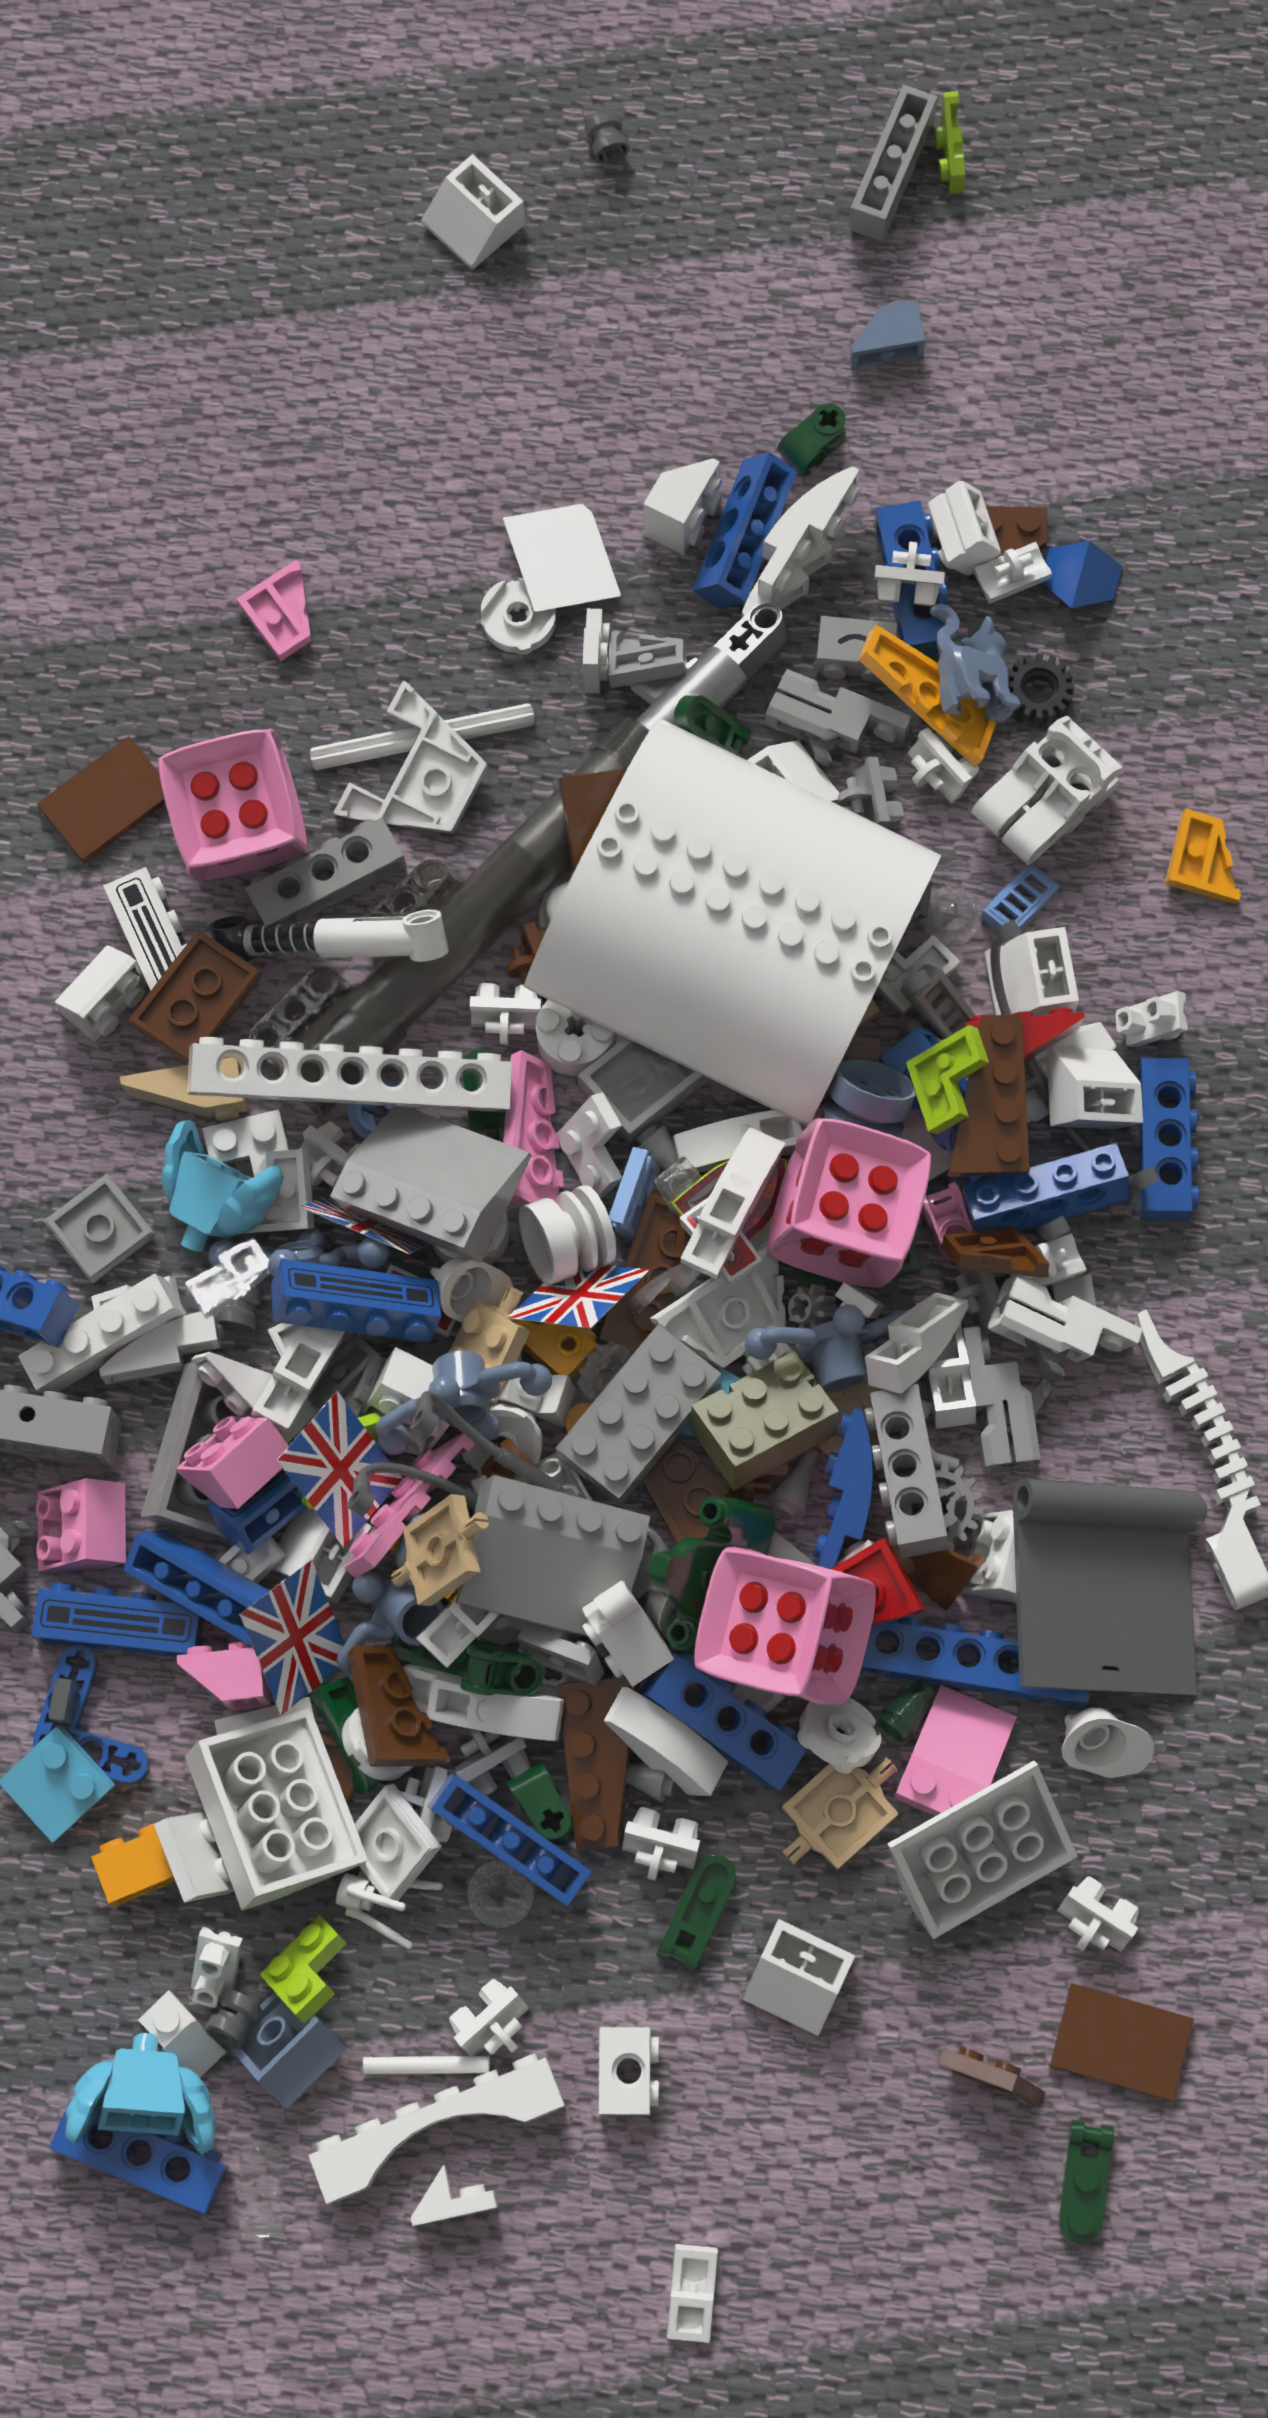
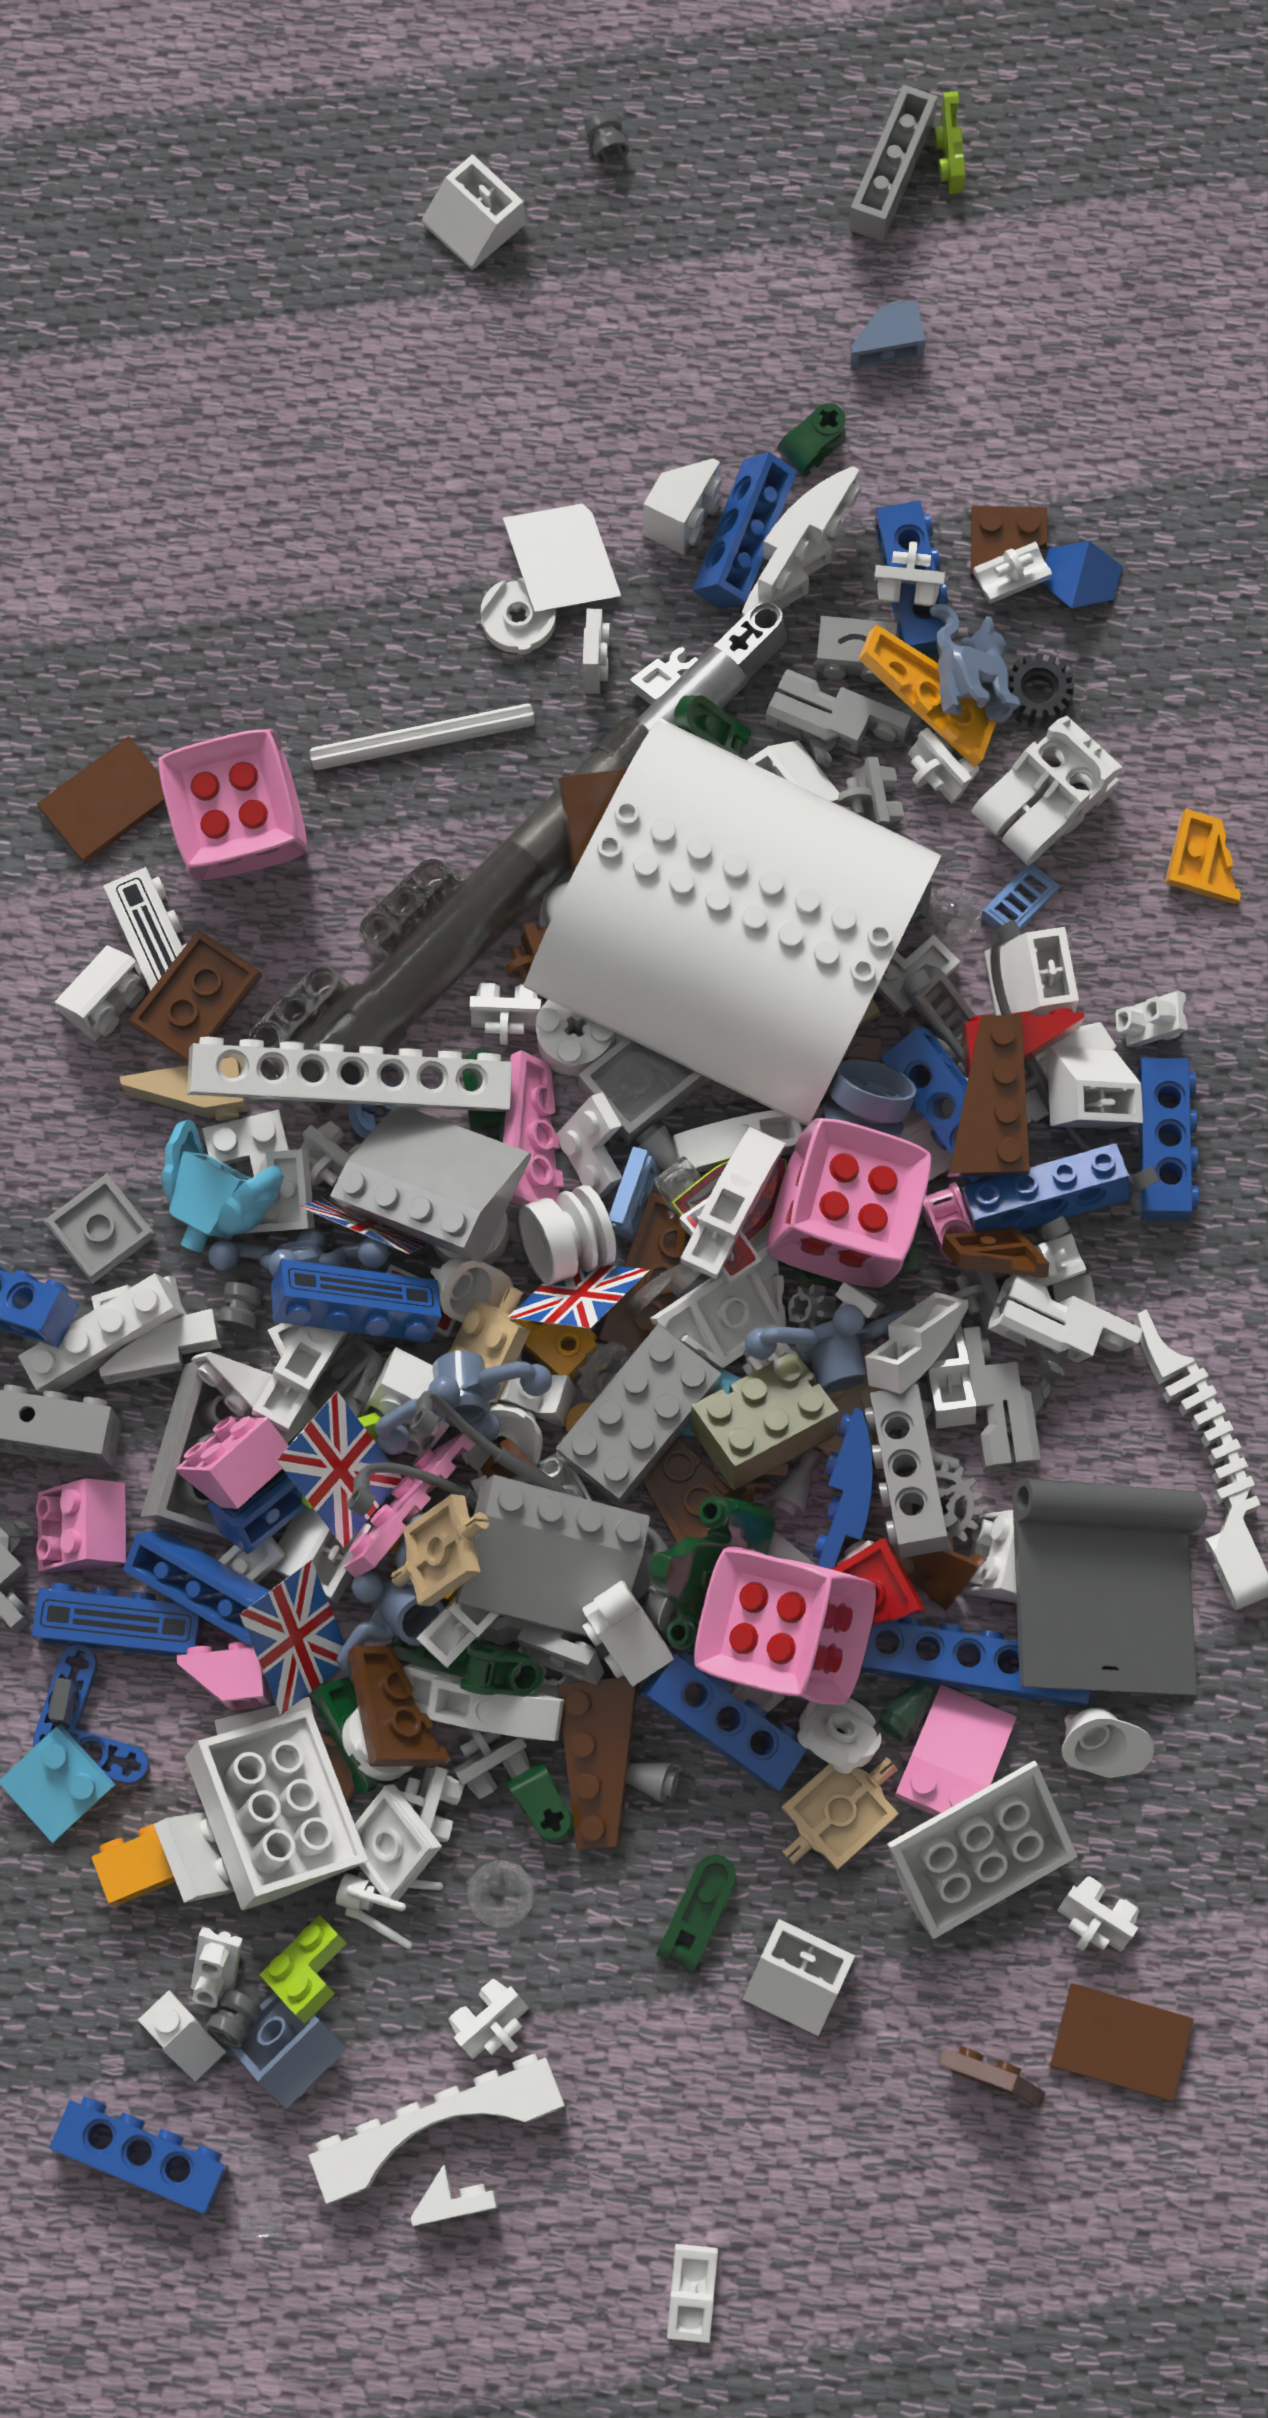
(143, 2095): medium azure torso -> none
(236, 1275): clear slope -> none
(279, 611): bright pink wing -> none
(348, 878): light grey brick -> none
(414, 935): white piece -> none
(426, 2065): white piece -> none
(433, 781): white wing -> none
(509, 1839): blue brick -> none
(624, 2044): white brick -> none
(645, 659): light grey wing -> none
(661, 1848): white hips -> none
(666, 1743): white slope -> none
(937, 1075): lime plate -> none
(963, 528): white brick -> none
(1085, 2182): dark green plate -> none

